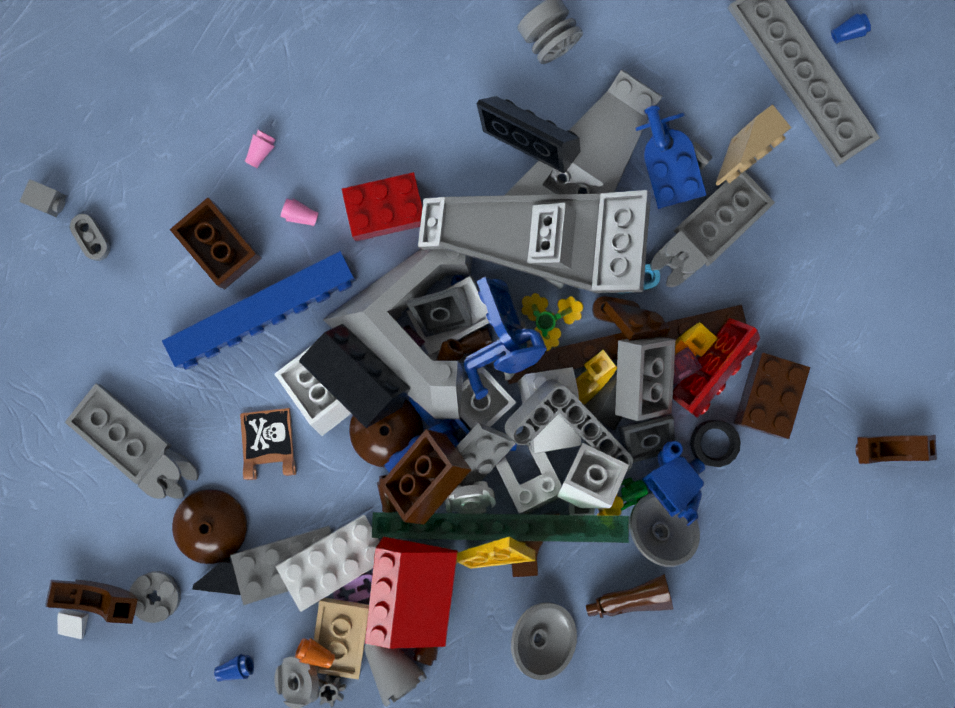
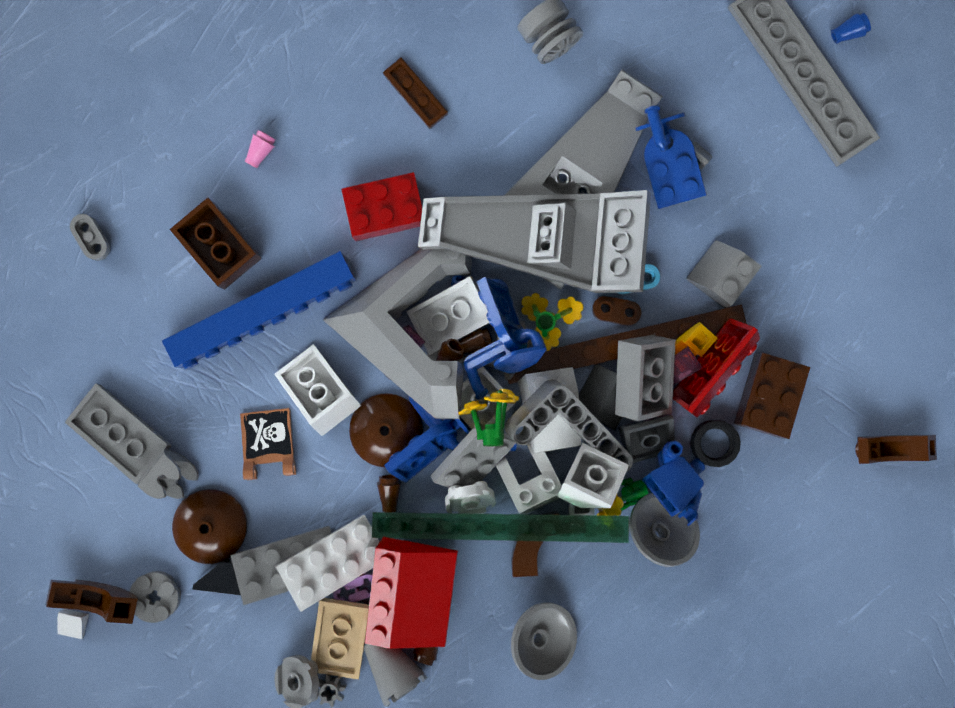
(43, 198): light grey brick -> none
(235, 669): blue cone -> none
(297, 212): bright pink cone -> none
(314, 654): orange cone -> none
(355, 376): black slope -> none
(415, 93): none -> reddish brown tile
(425, 477): reddish brown brick -> none
(441, 311): dark grey slope -> none
(493, 433): none -> green plant
(496, 553): yellow wing -> none
(528, 133): black slope -> none
(596, 376): yellow slope -> none
(636, 322): reddish brown wing -> none
(646, 597): reddish brown piece -> none
(712, 228): light grey hinge -> none
(723, 273): none -> light grey slope
(753, 143): tan slope -> none

